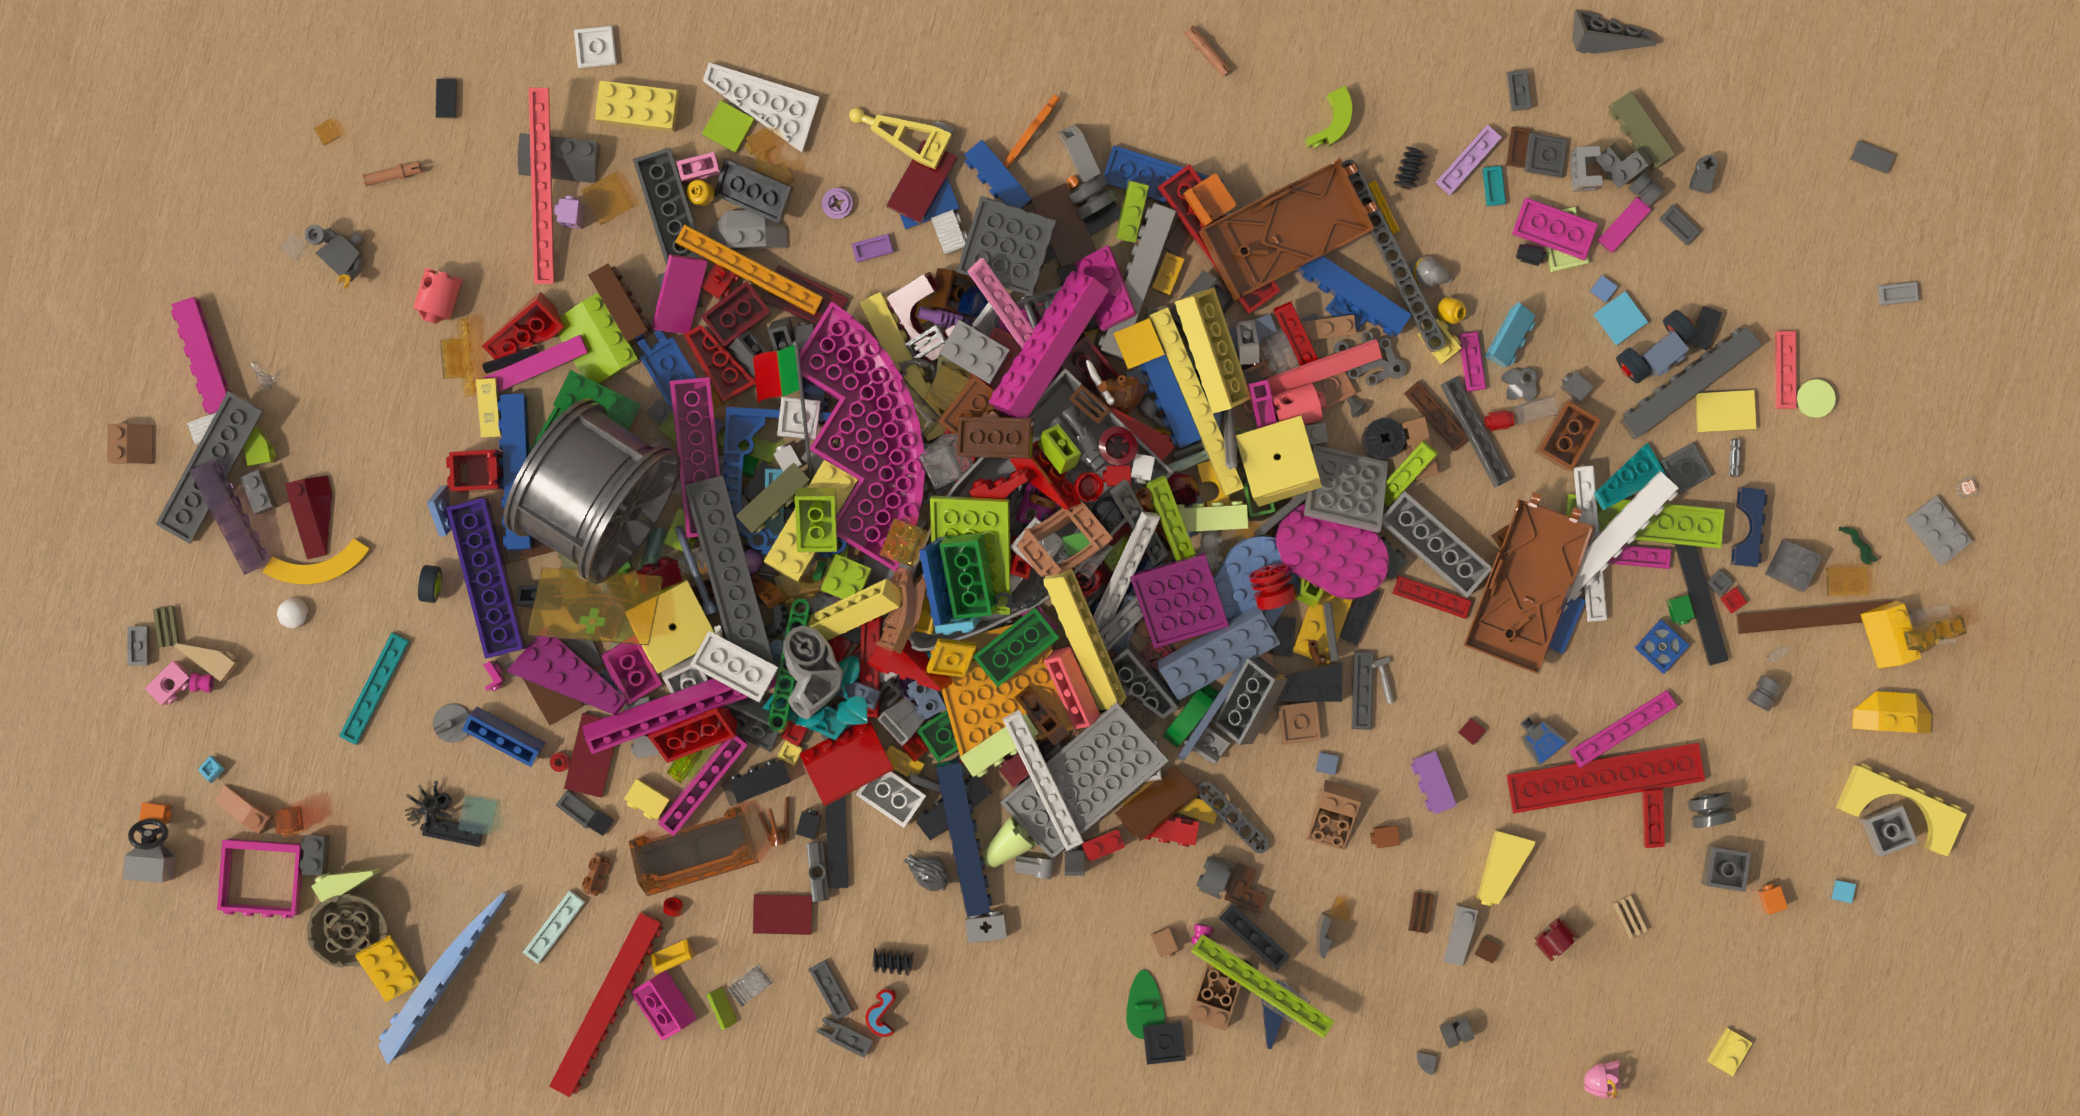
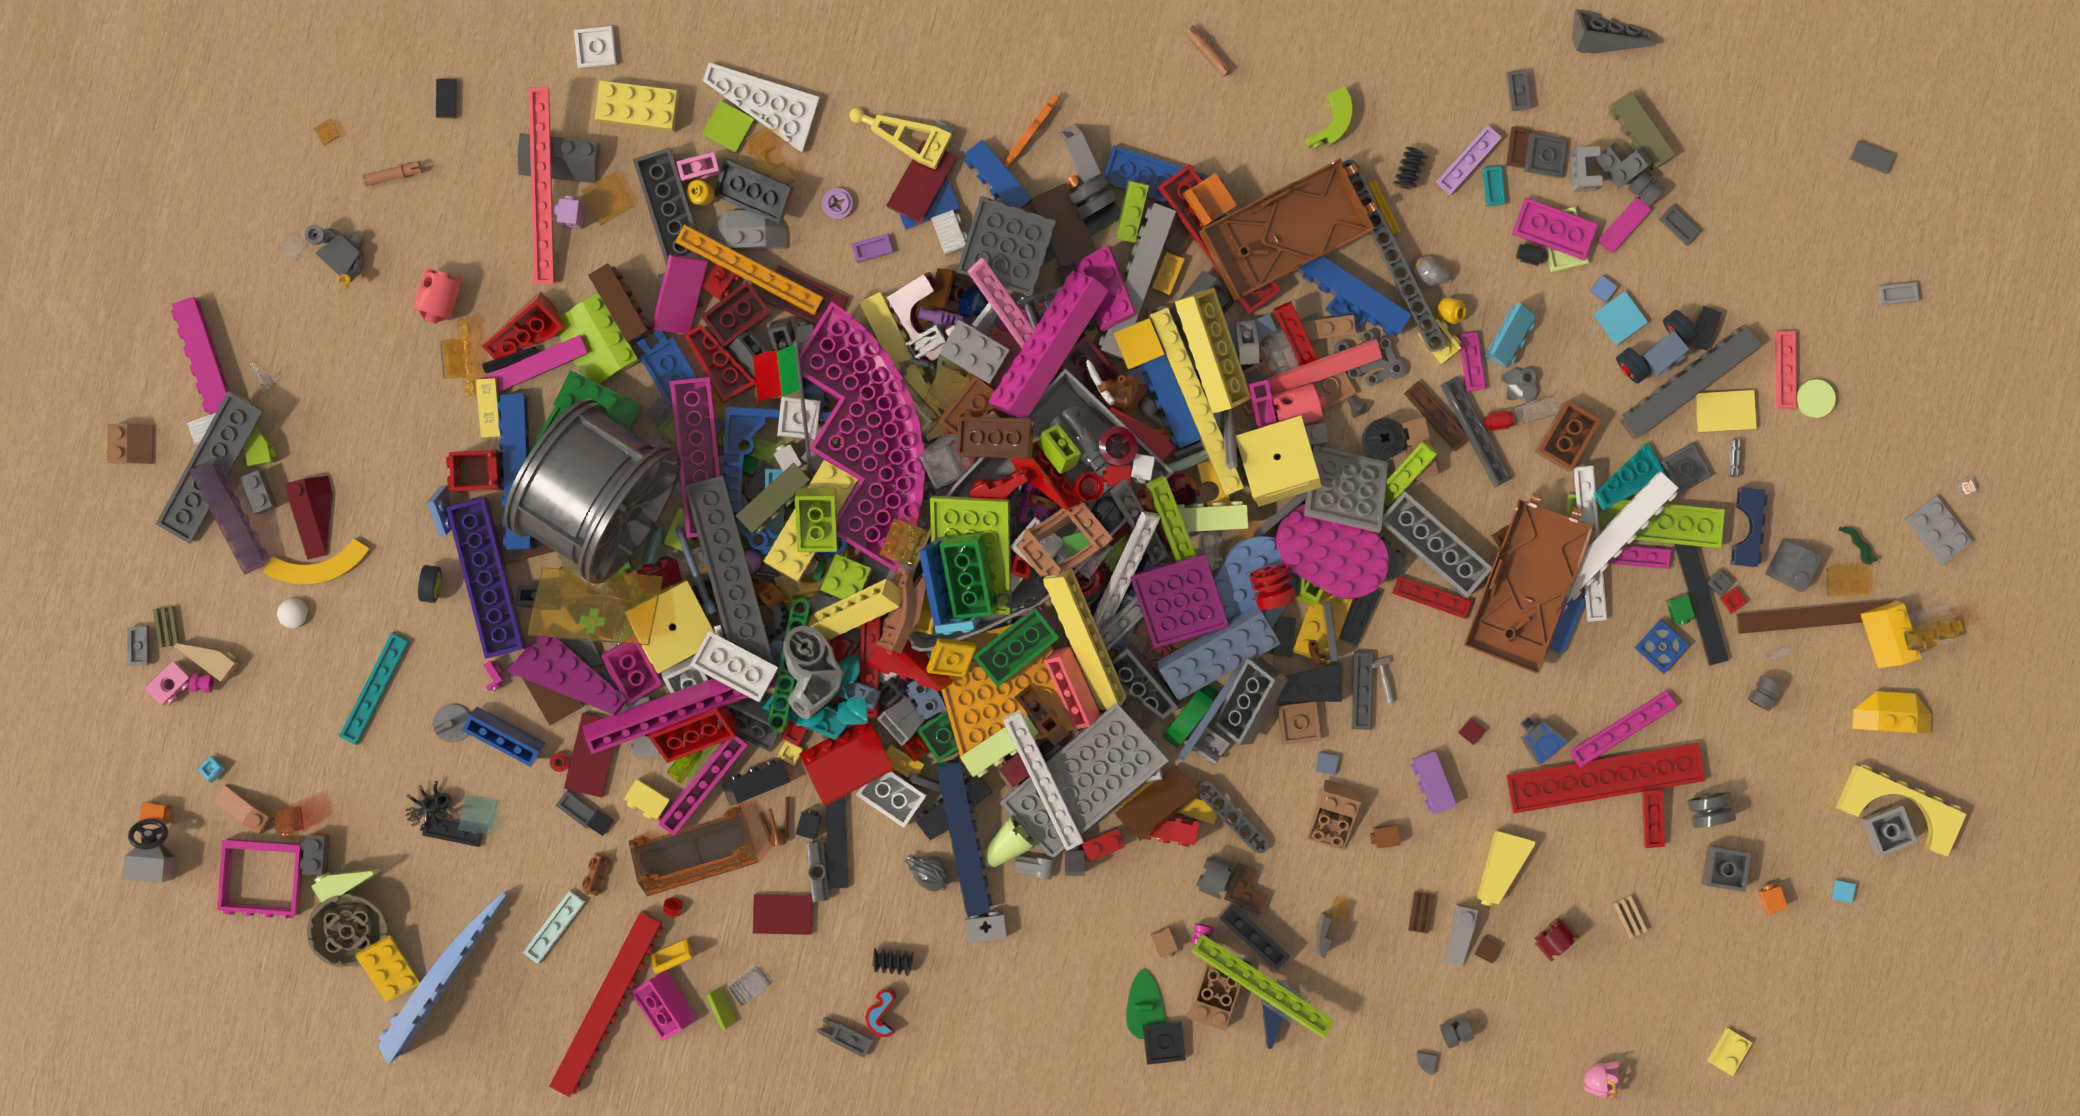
(831, 989): dark grey tile -> none
(1102, 415): reddish brown tile -> none
(1248, 503): bright green piece -> none
(1575, 386): flat silver brick -> none
(1703, 177): dark grey piece -> none

